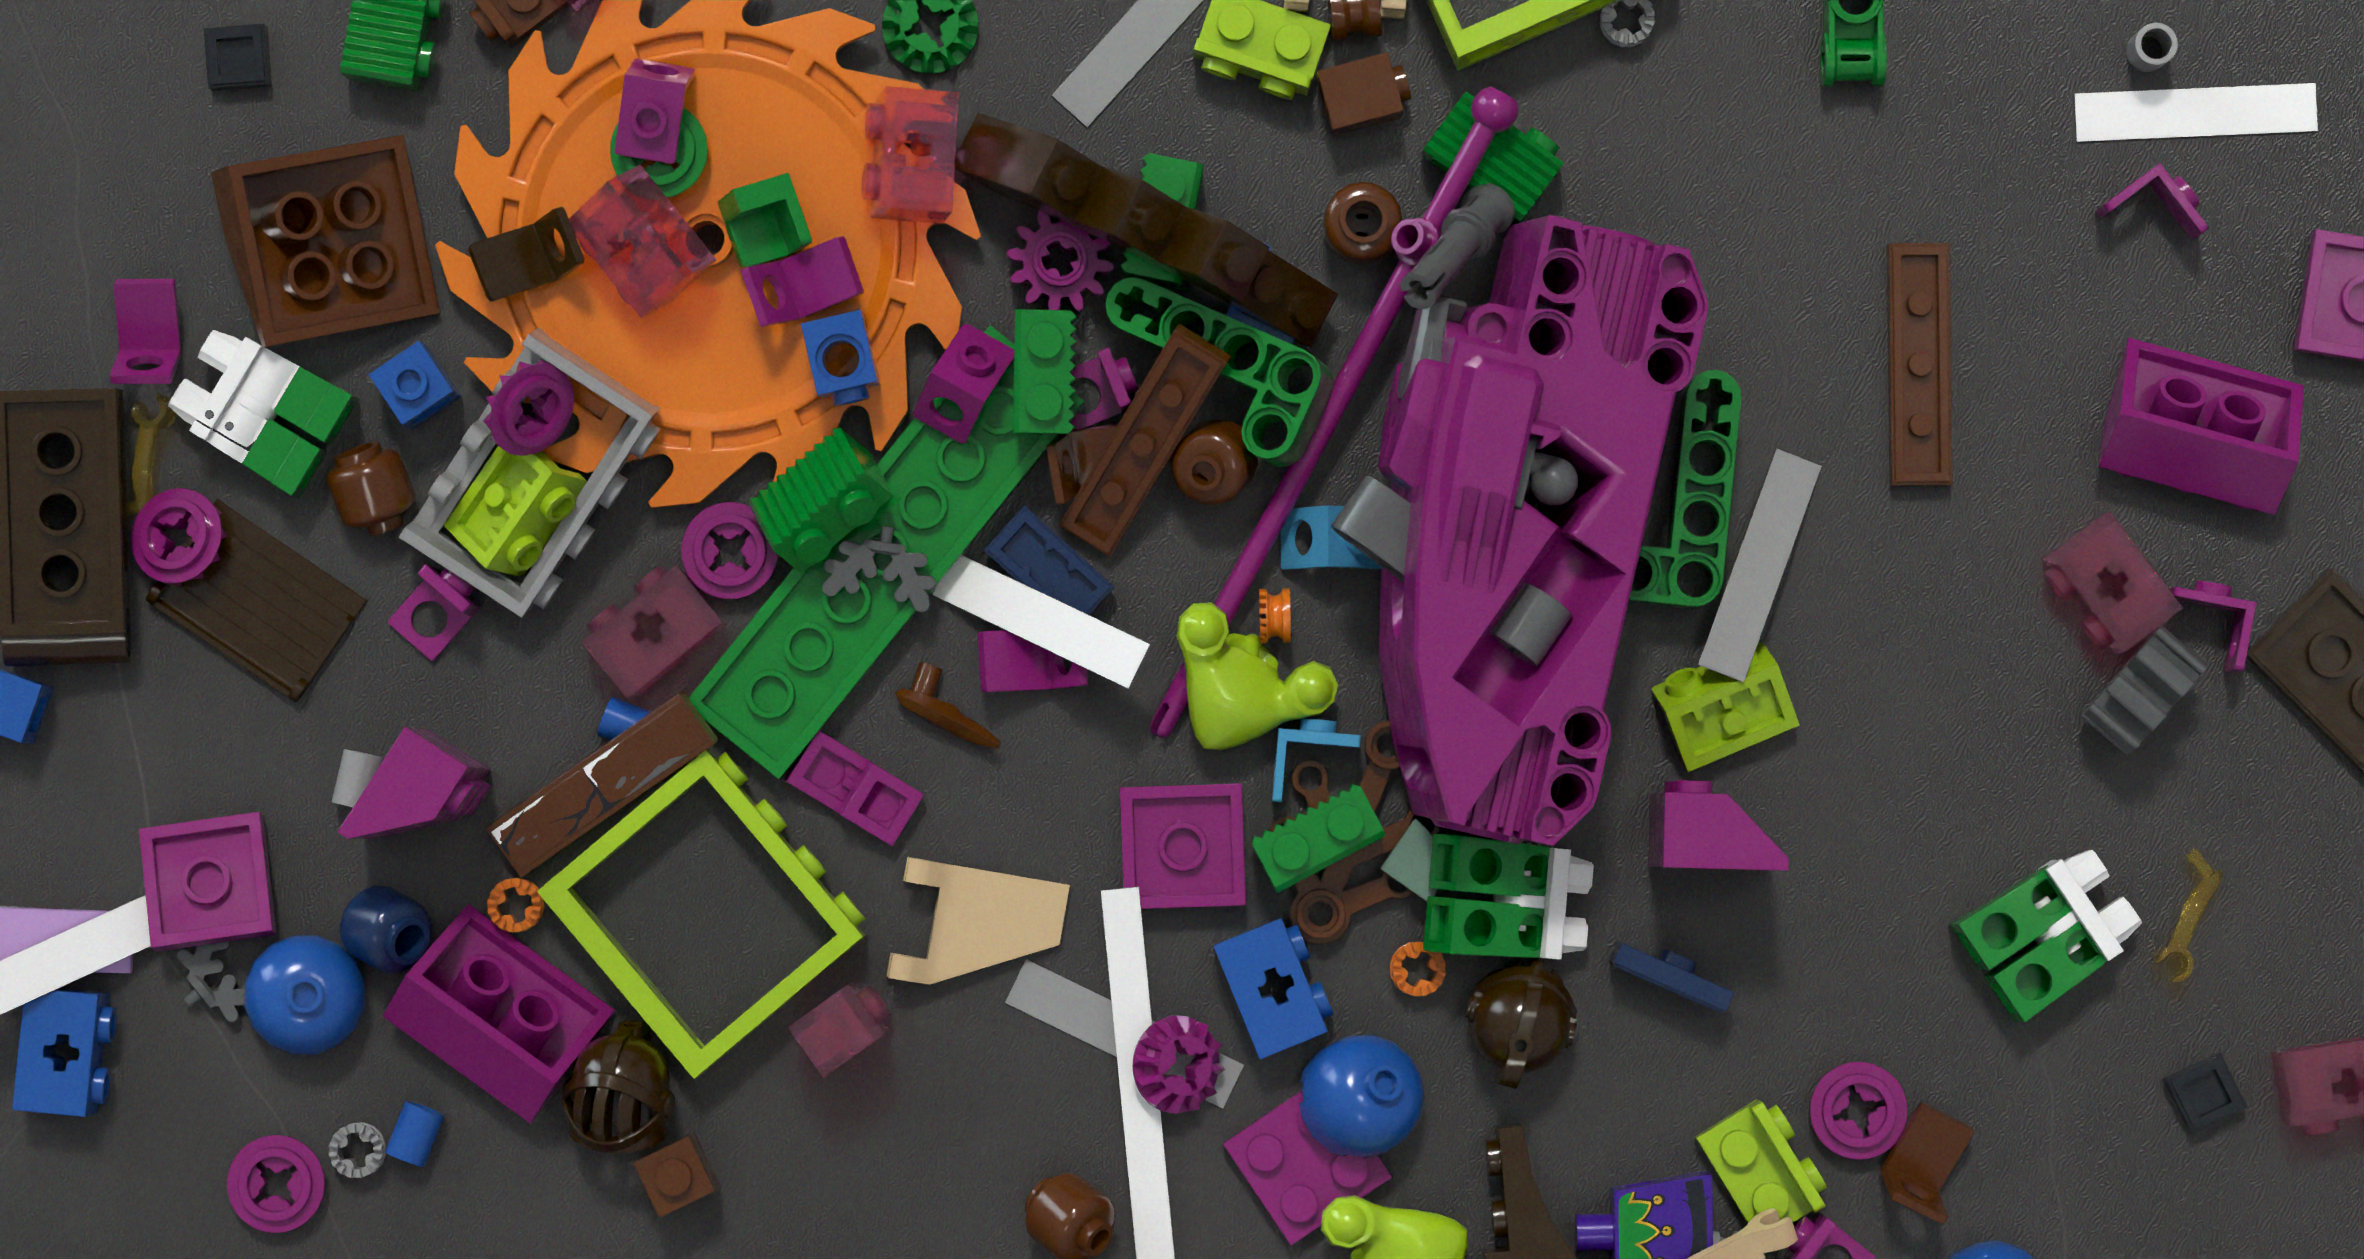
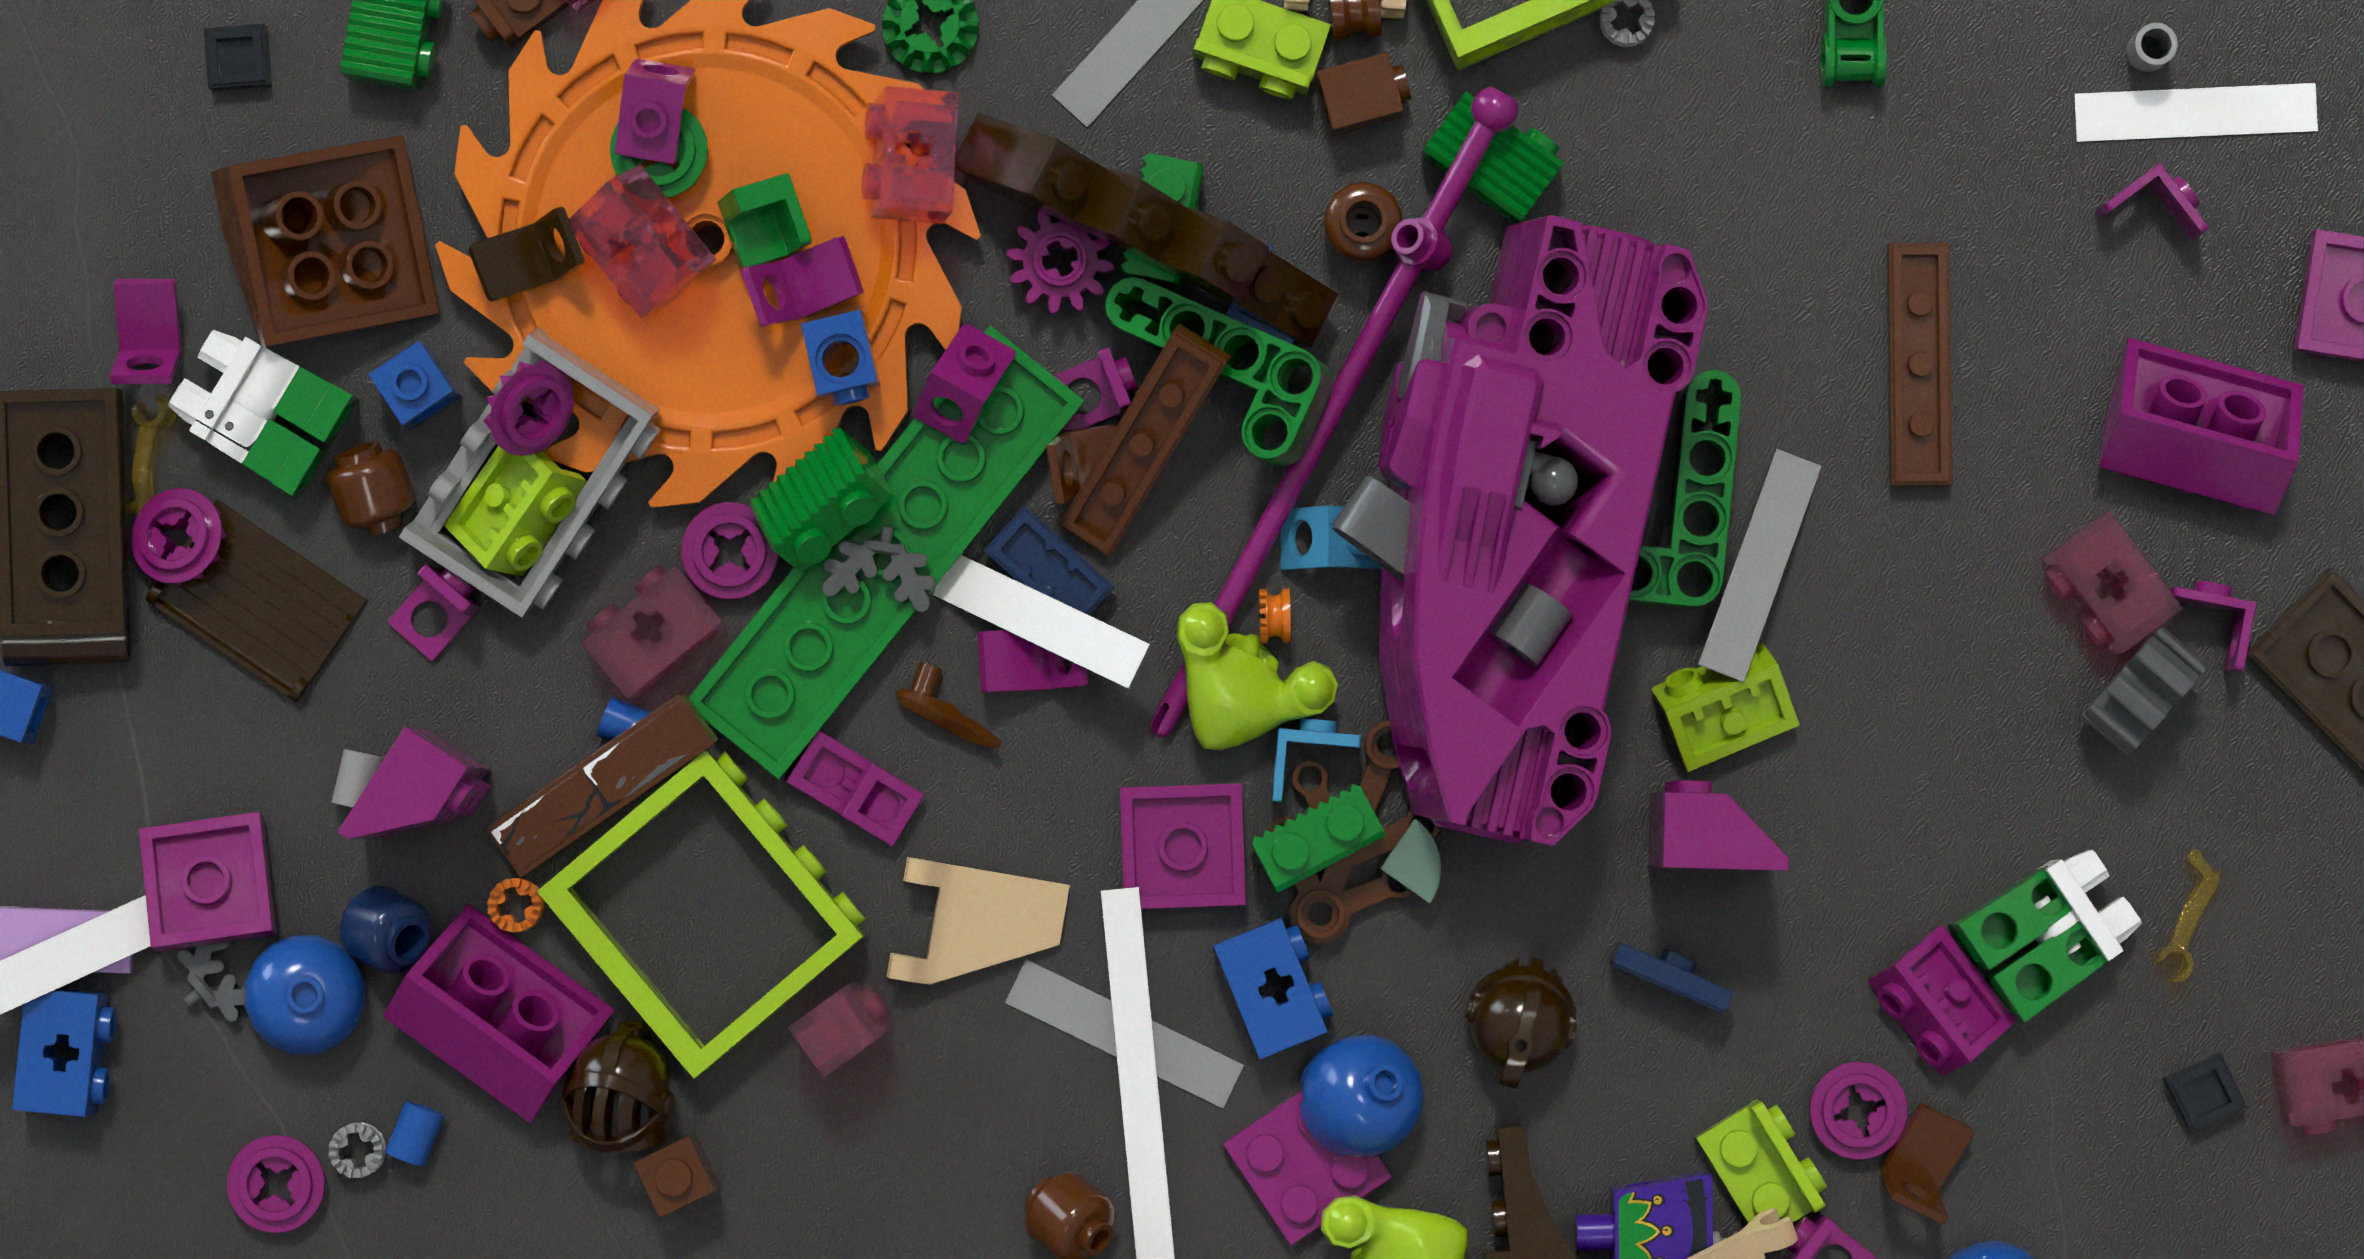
(1044, 371): green brick -> none
(1156, 1055): magenta gear -> none
(1213, 463): reddish brown head -> none
(1399, 974): orange bush -> none
(1465, 236): dark grey pin -> none
(1527, 902): green hips -> none
(1942, 1002): none -> magenta bracket

